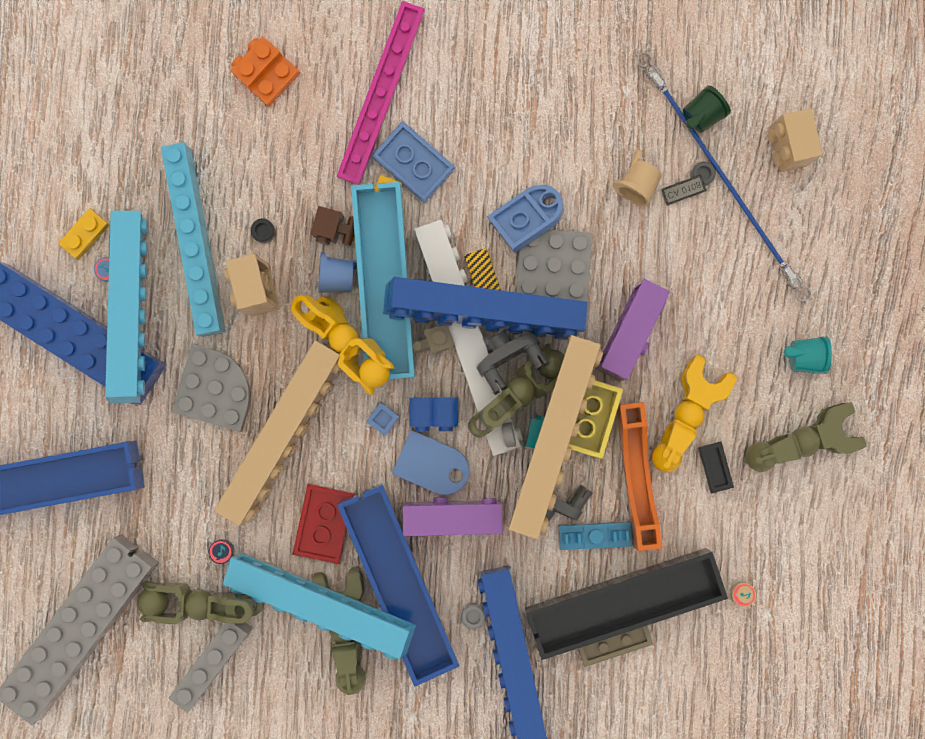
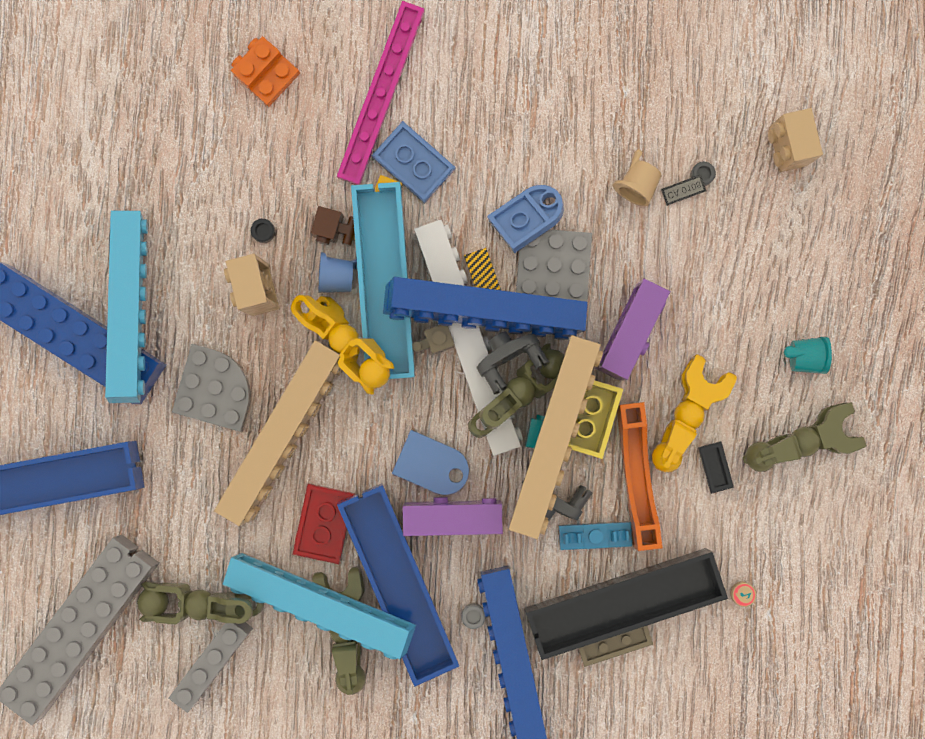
(83, 234): yellow plate -> none
(101, 269): medium blue tile -> none
(193, 239): medium azure brick -> none
(221, 551): dark blue tile -> none
(382, 419): medium blue tile -> none
(433, 413): blue brick -> none
(508, 435): light grey tile -> none
(706, 109): dark green hat -> none
(792, 278): piece -> none

